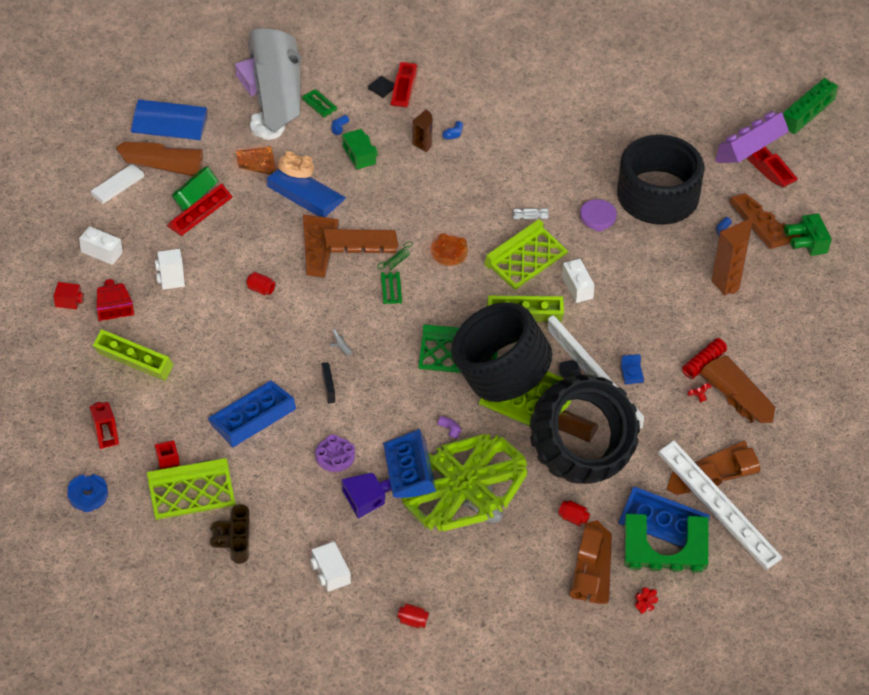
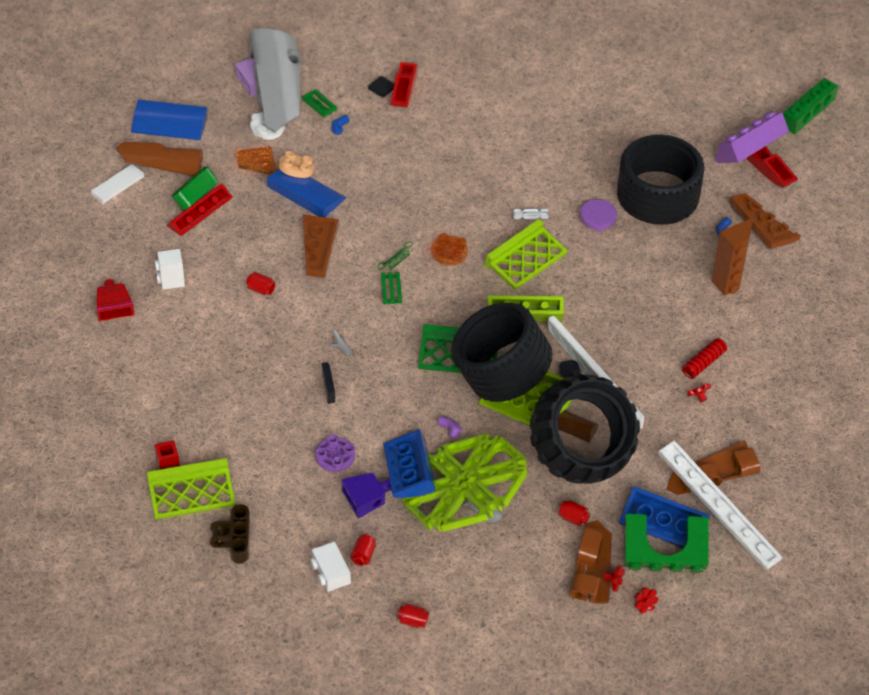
(68, 295): red brick -> none
(87, 502): blue plate -> none
(100, 245): white brick -> none
(102, 414): red torso -> none
(133, 355): lime brick -> none
(252, 413): blue slope -> none
(355, 240): dark orange windscreen -> none
(359, 148): green brick -> none
(363, 550): none -> red brick
(423, 131): reddish brown brick -> none
(453, 133): blue arm -> none
(578, 280): white brick -> none
(615, 577): none -> red plant
(631, 369): blue bracket -> none
(739, 390): dark orange panel -> none
(813, 234): green brick -> none

